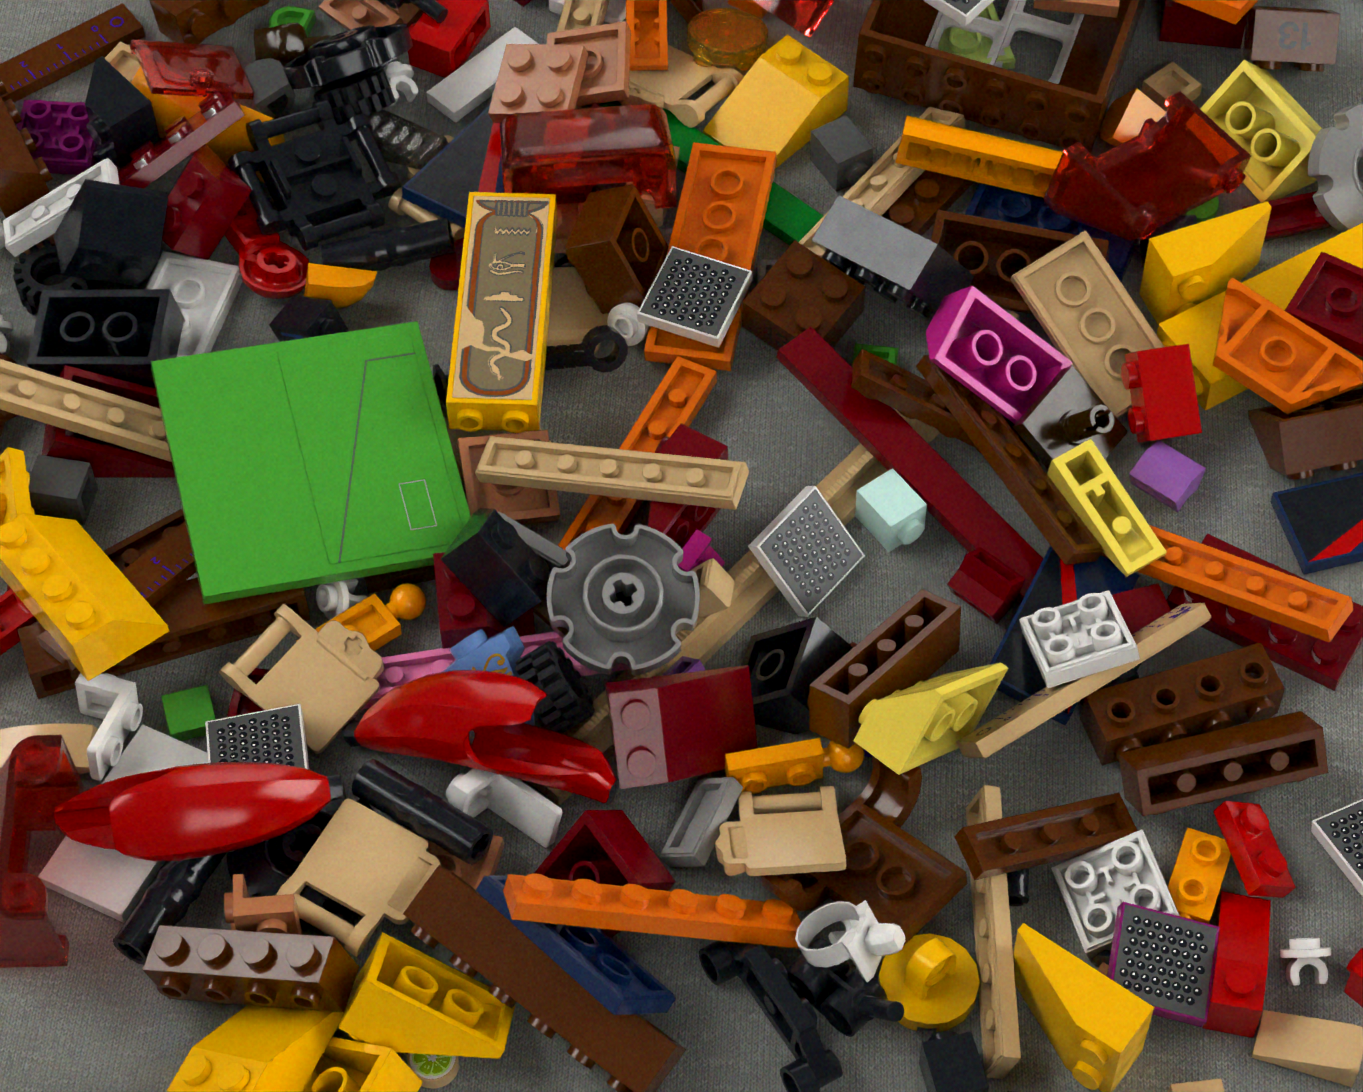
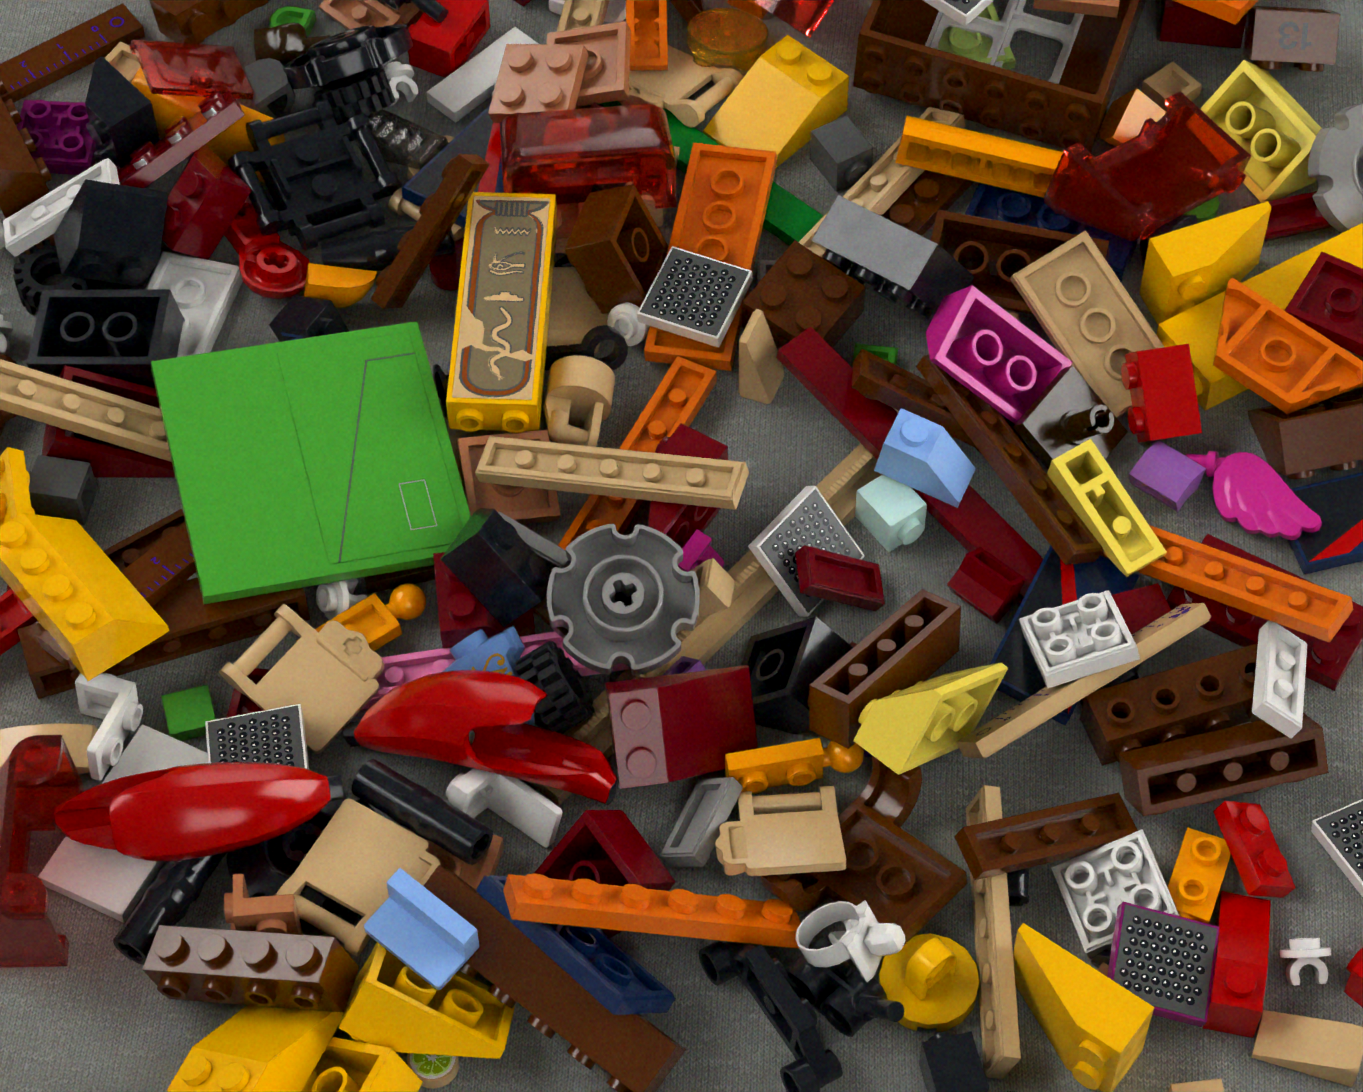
(422, 931): none -> light blue panel
(436, 219): none -> reddish brown plate
(578, 395): none -> tan piece
(758, 367): none -> tan slope
(839, 578): none -> dark red tile
(925, 458): none -> light blue slope
(1256, 496): none -> dark pink animal
(1280, 678): none -> white tile

